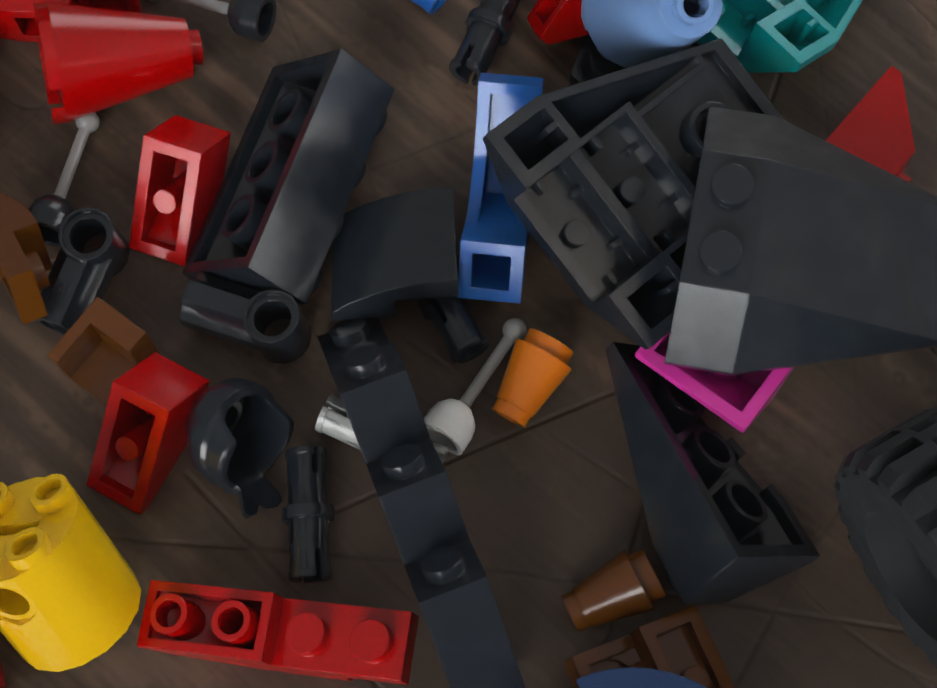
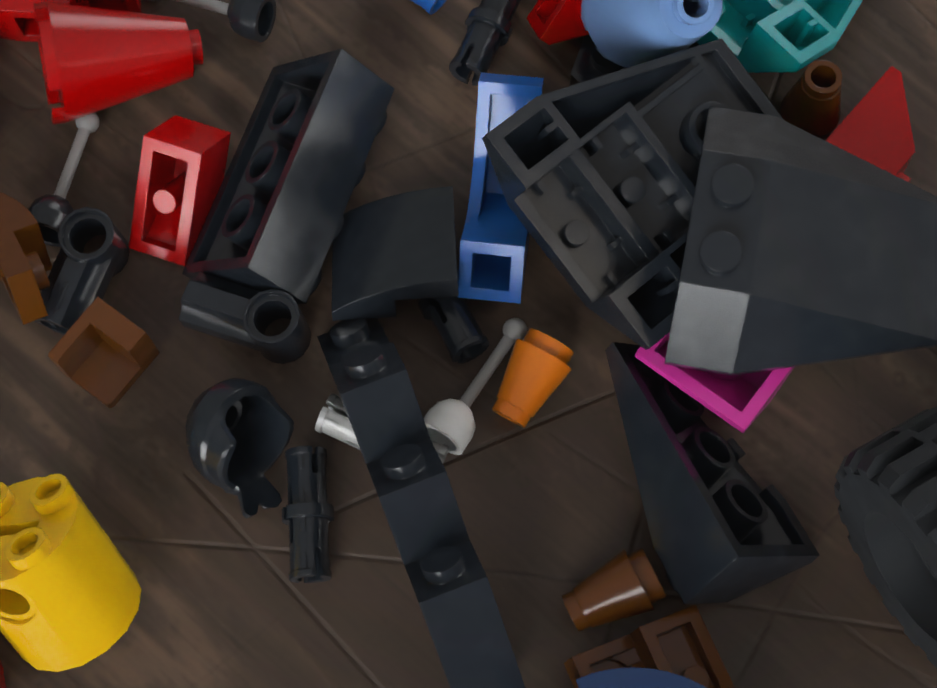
(143, 430): red slope -> none
(279, 632): red slope -> none
(815, 99): none -> reddish brown cone

